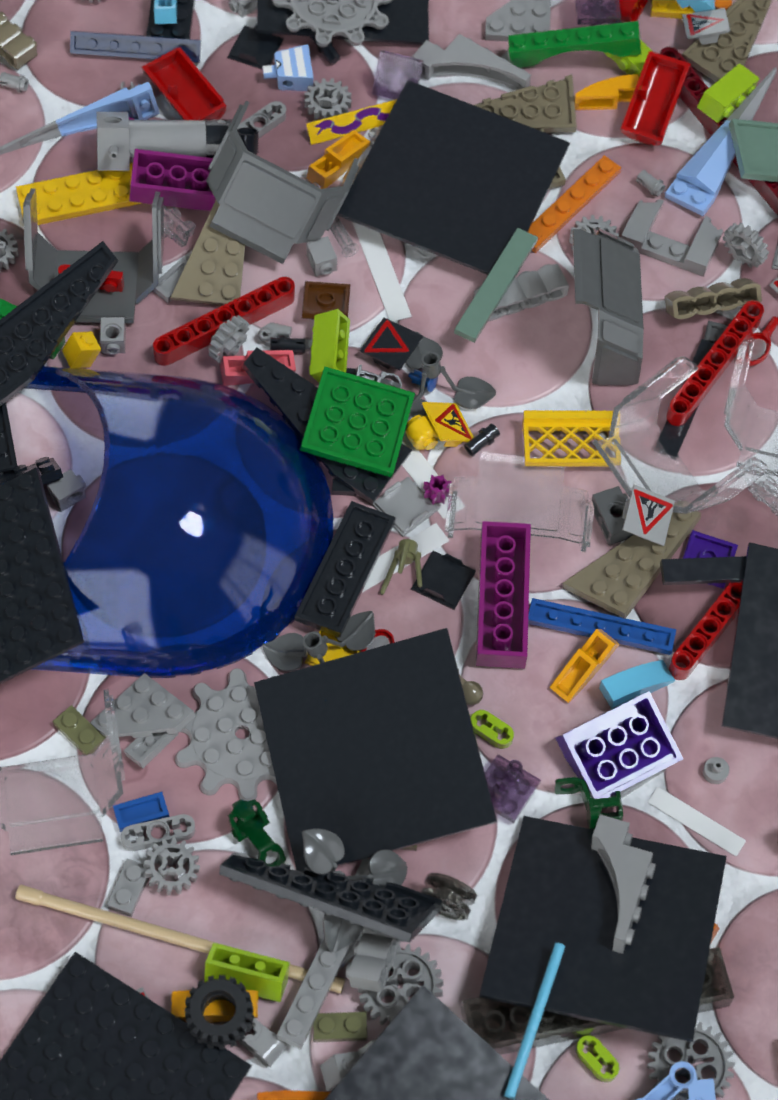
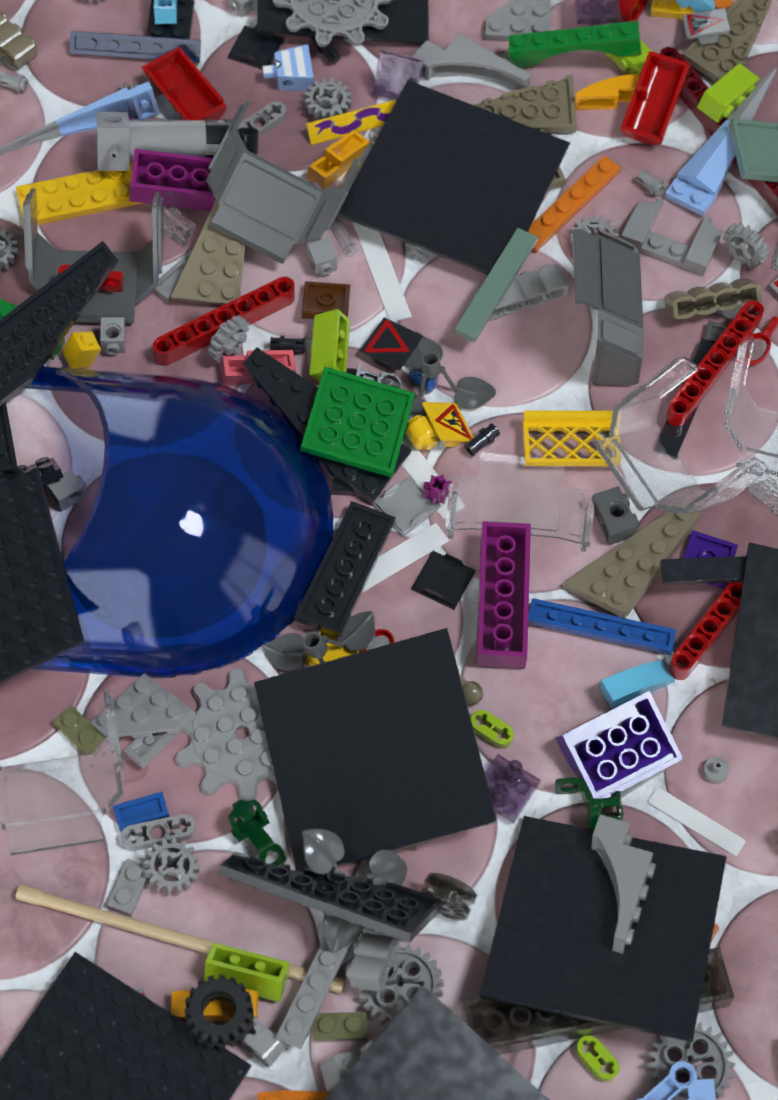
(274, 330): light grey arm -> none
(405, 554): olive plant -> none
(534, 1021): medium azure piece -> none
(584, 665): light orange slope -> none
(647, 515): light grey piece -> none

